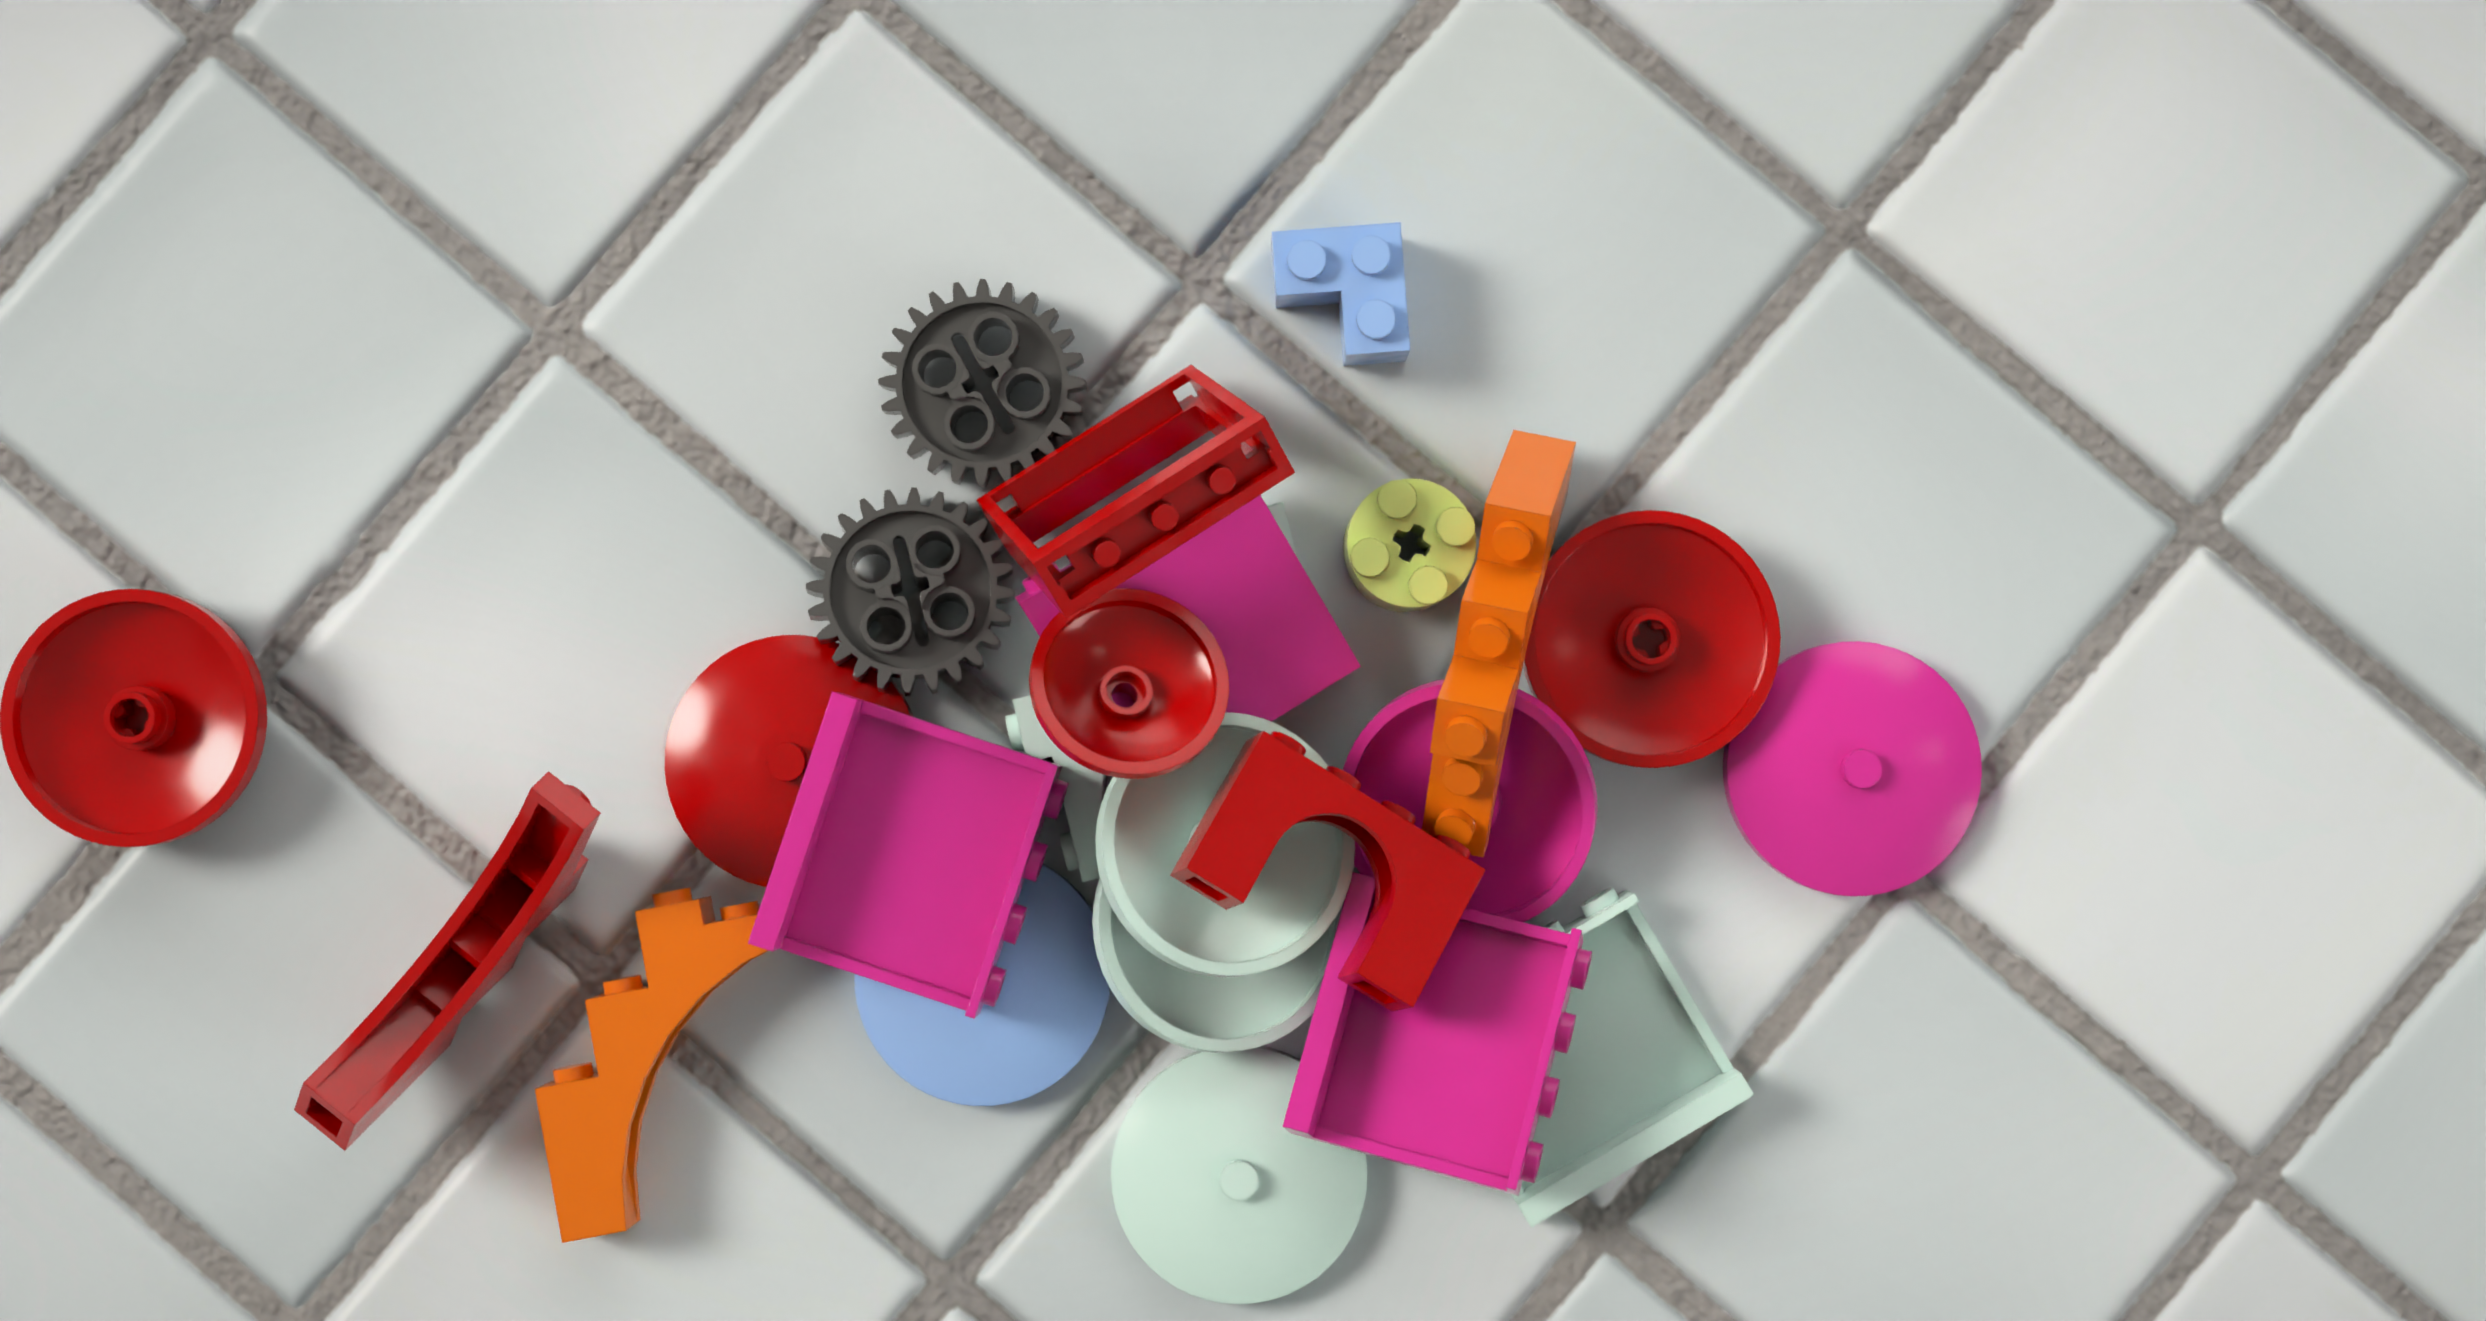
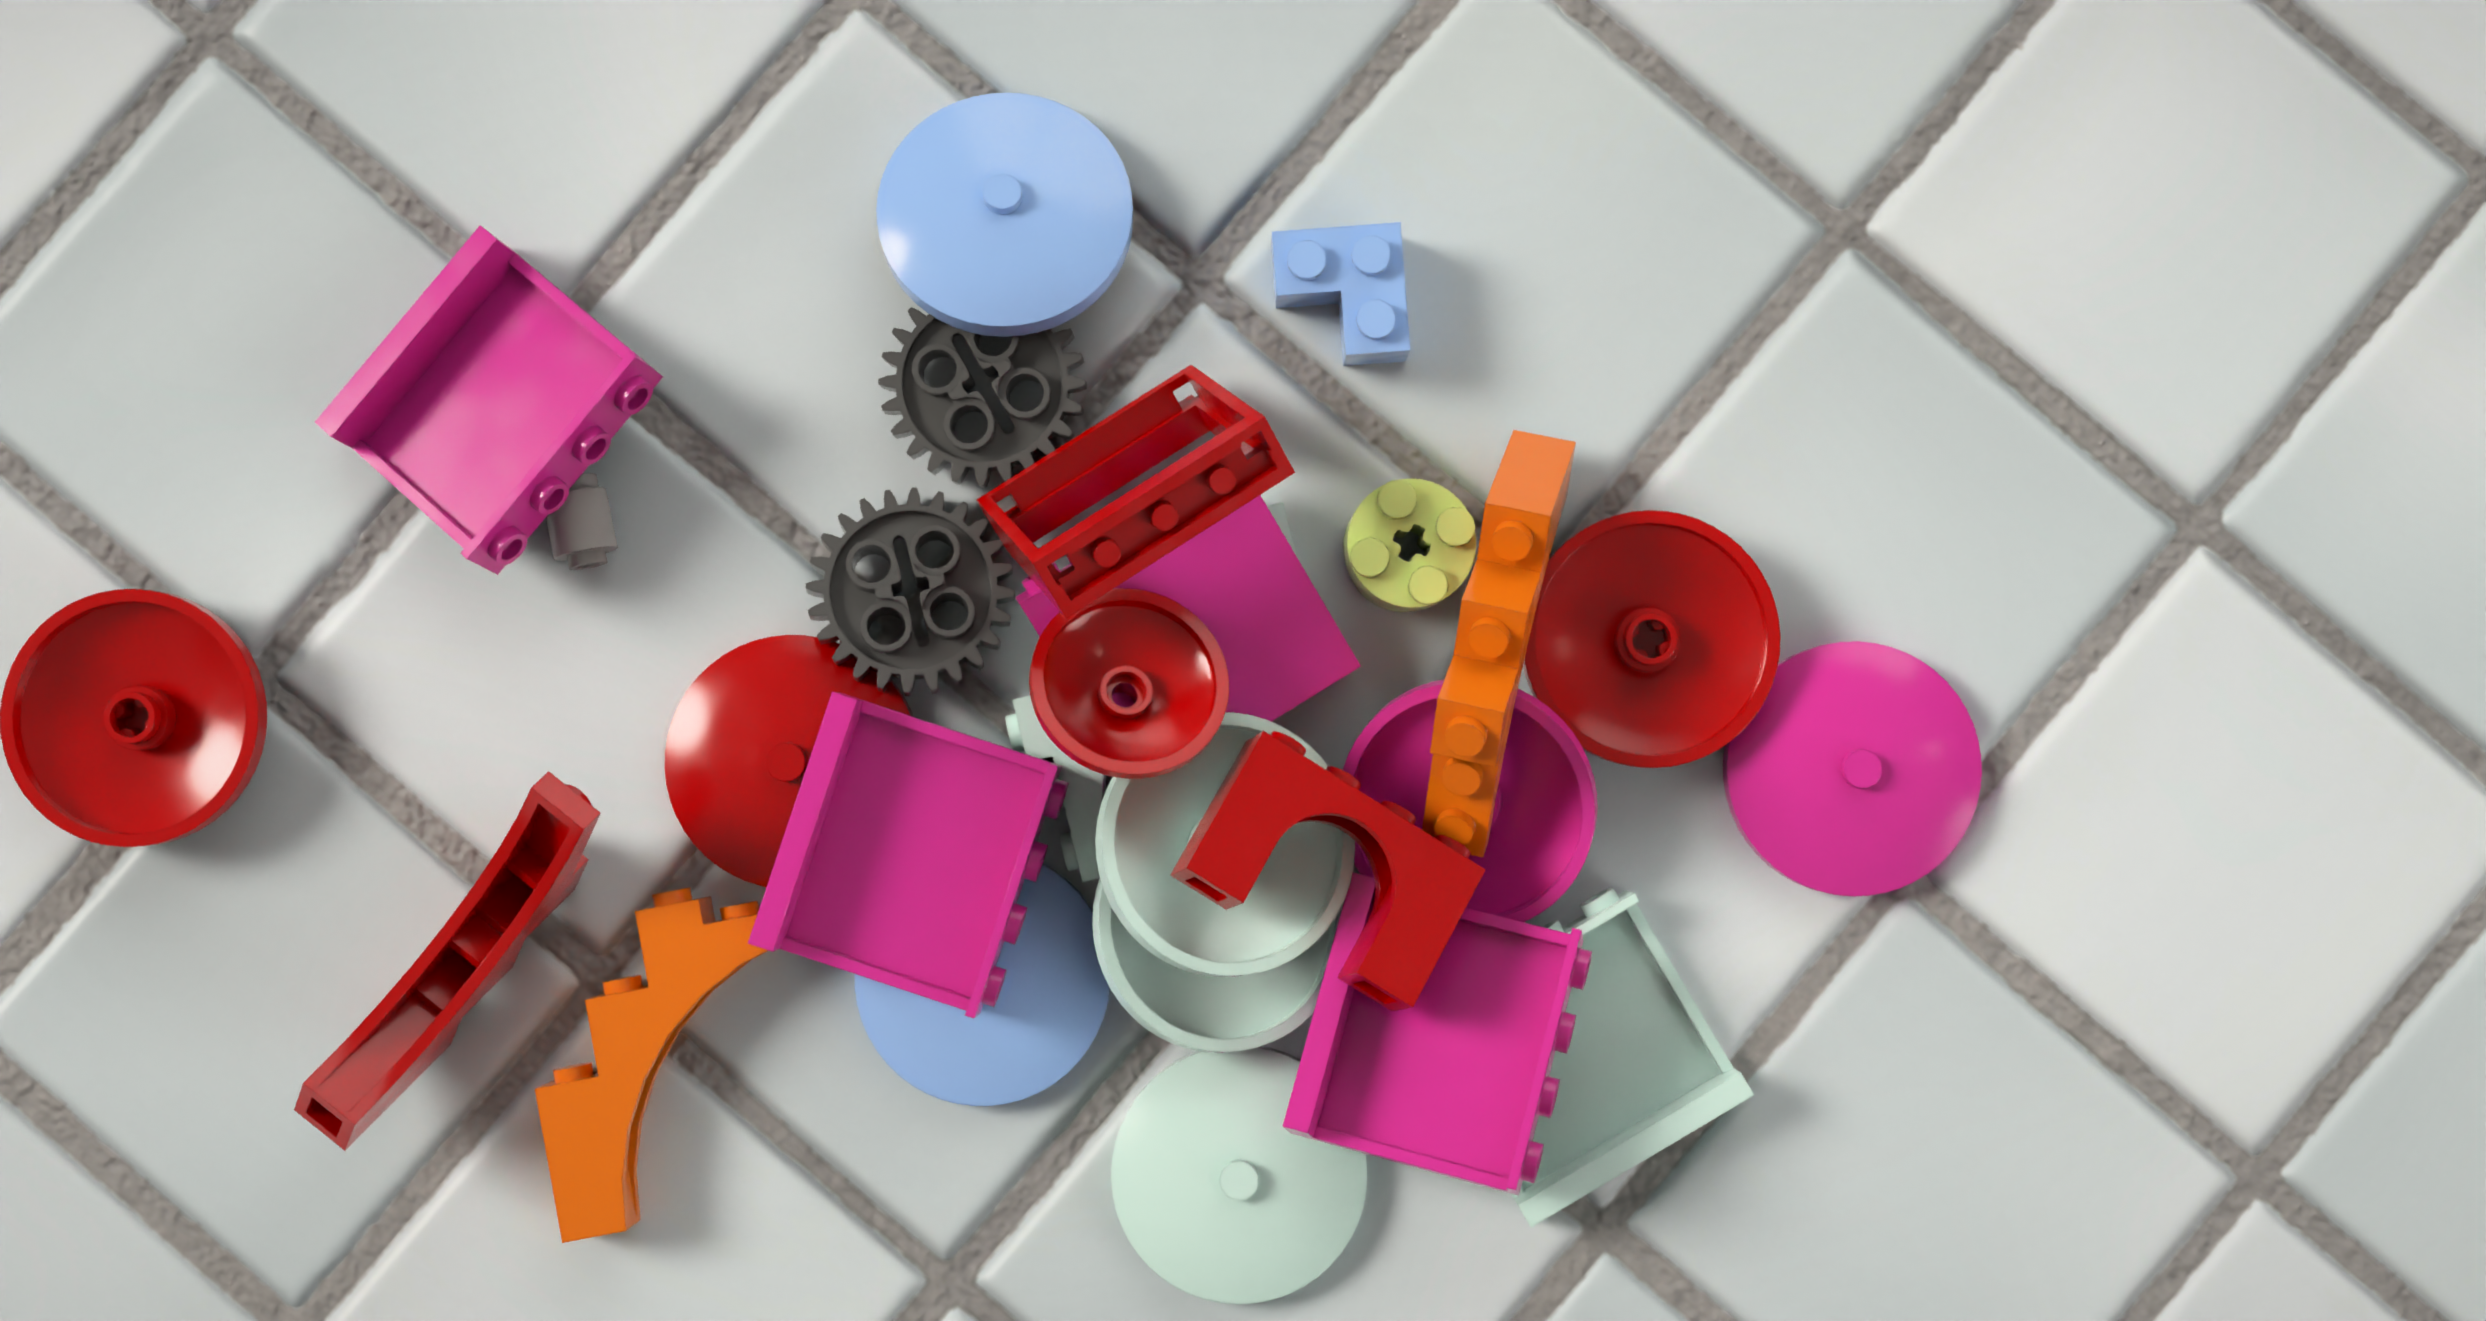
(490, 400): none -> dark pink panel
(583, 526): none -> light grey brick
(1005, 214): none -> light blue dish

